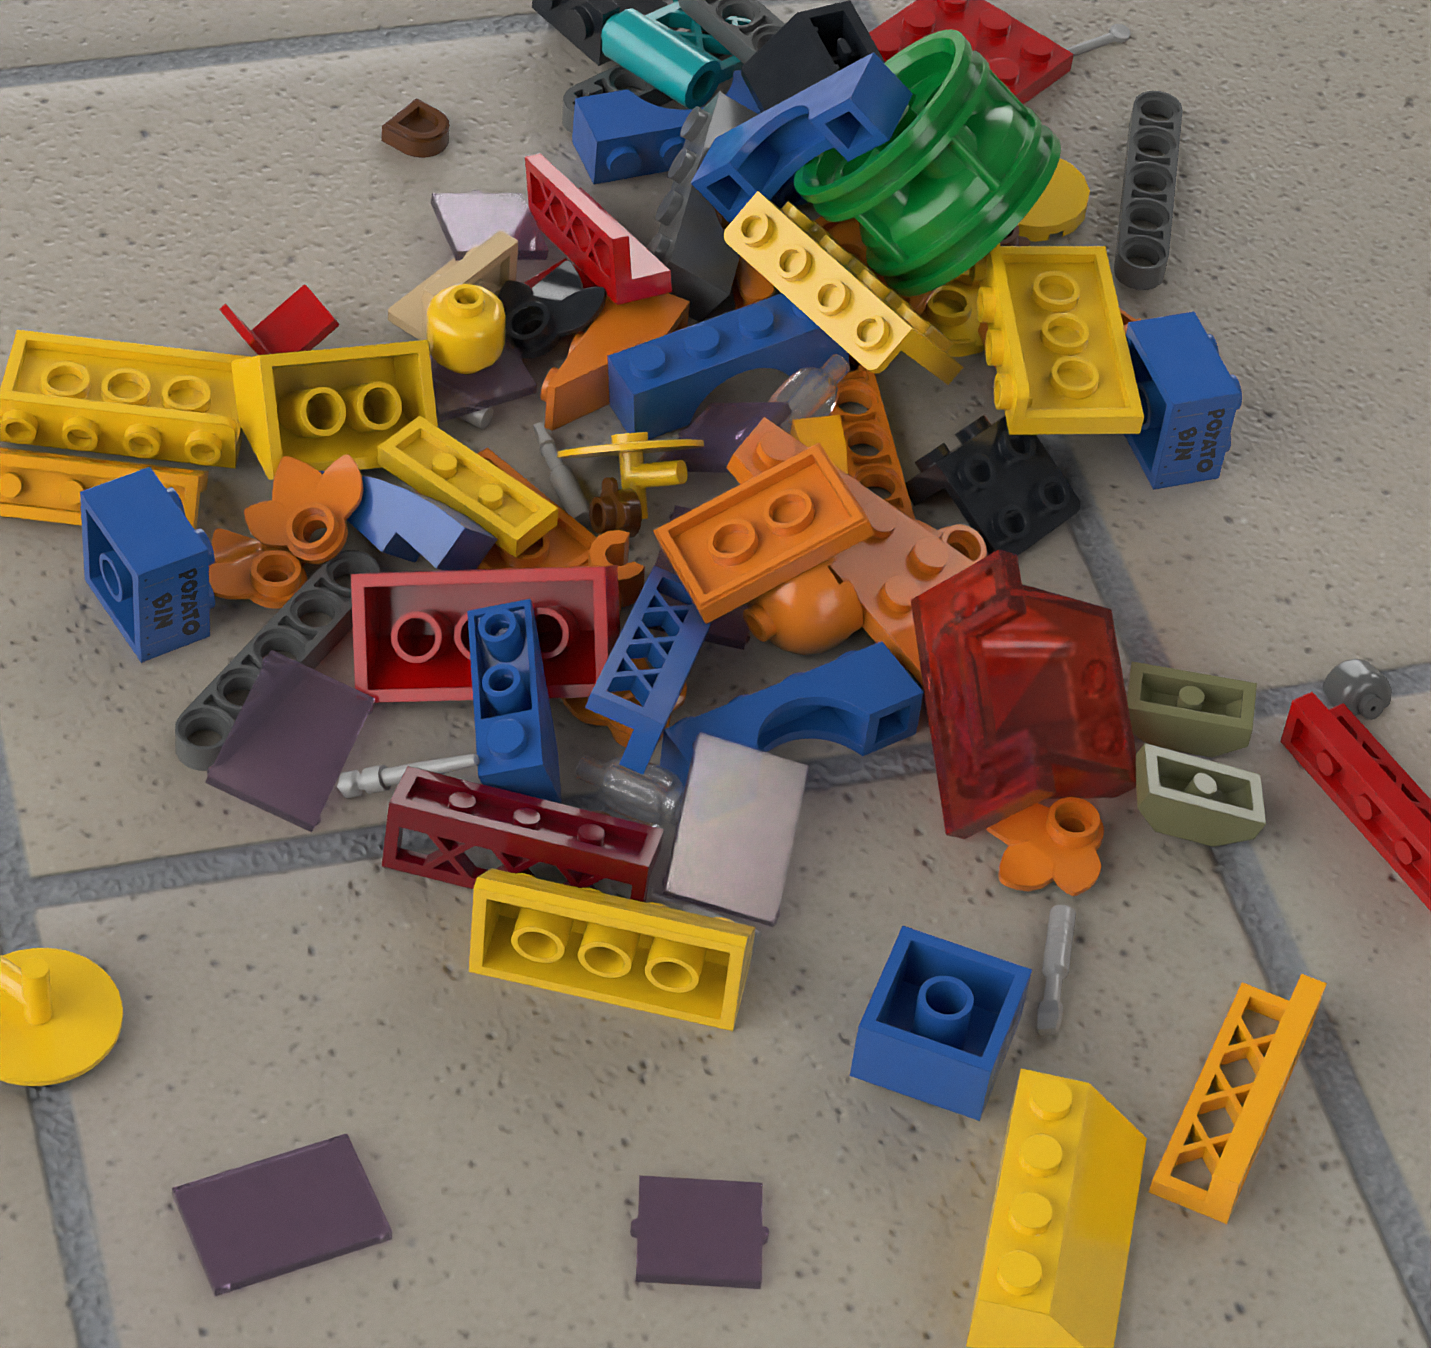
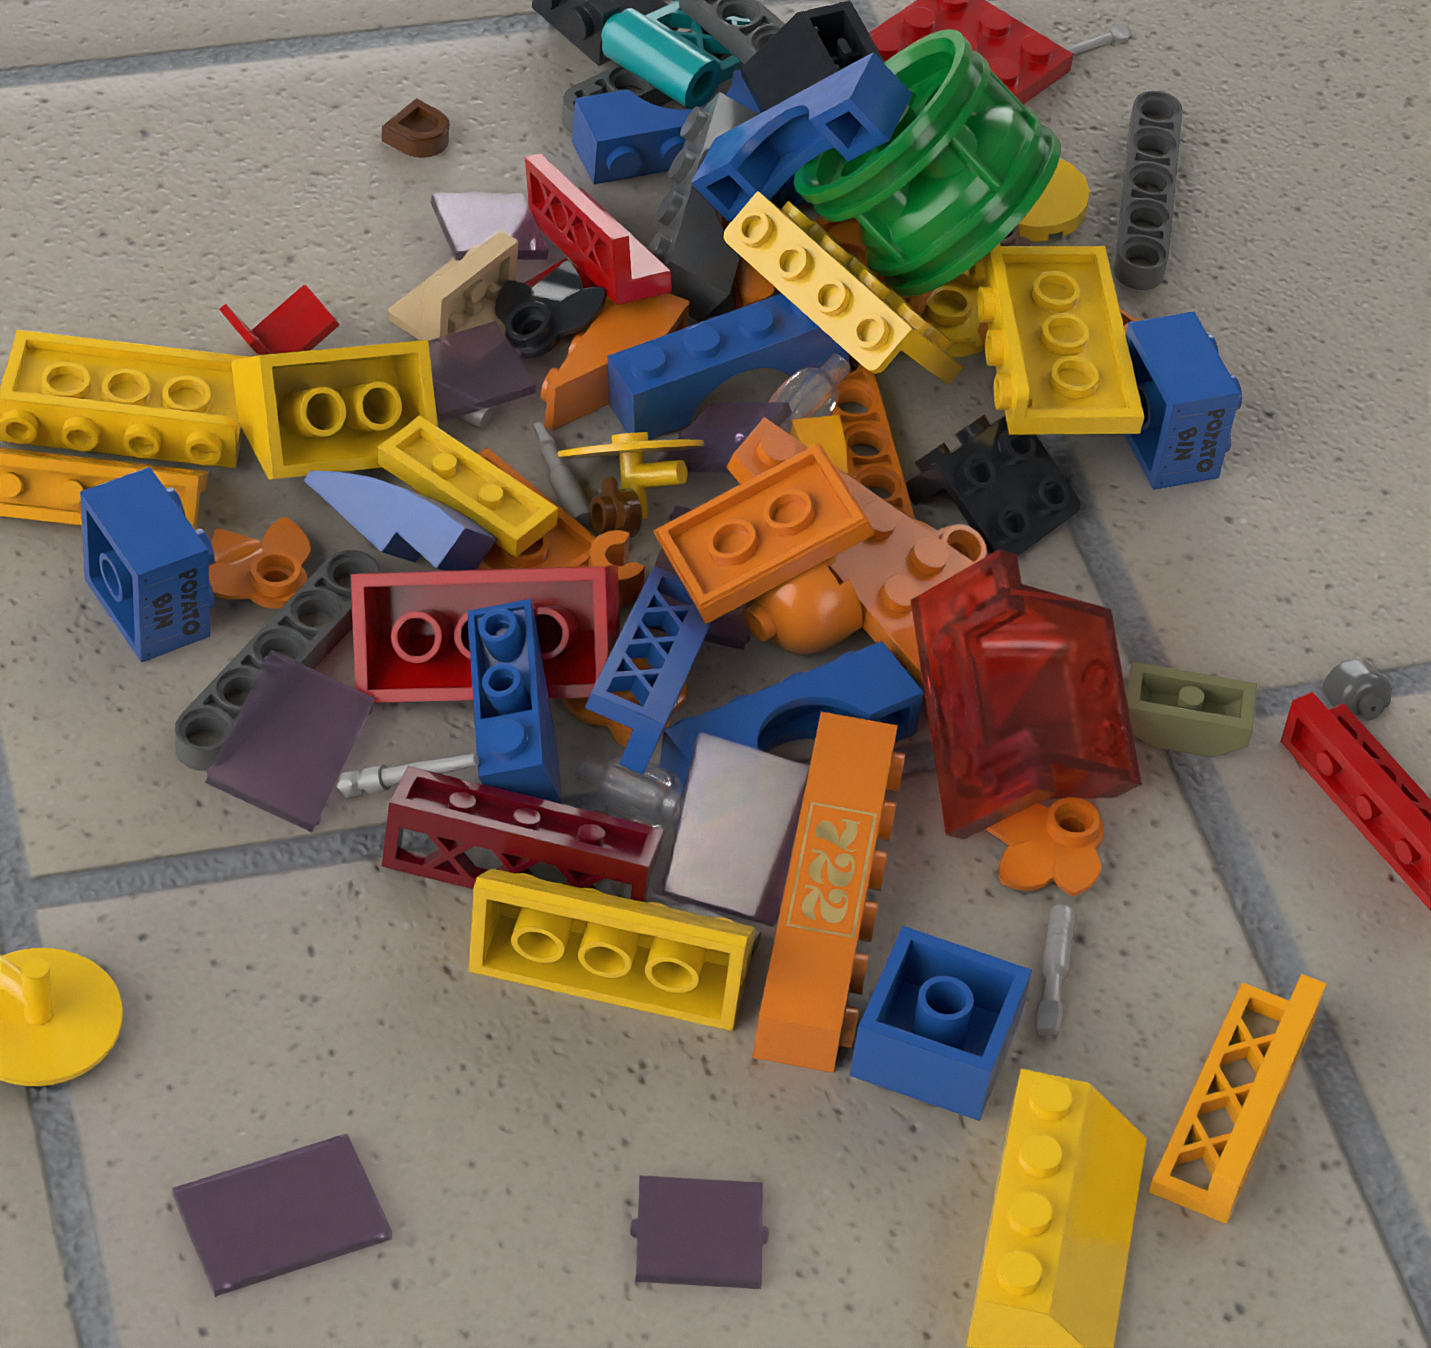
(306, 502): orange plate -> none
(465, 328): yellow head -> none
(826, 893): none -> orange brick
(1198, 797): olive slope -> none

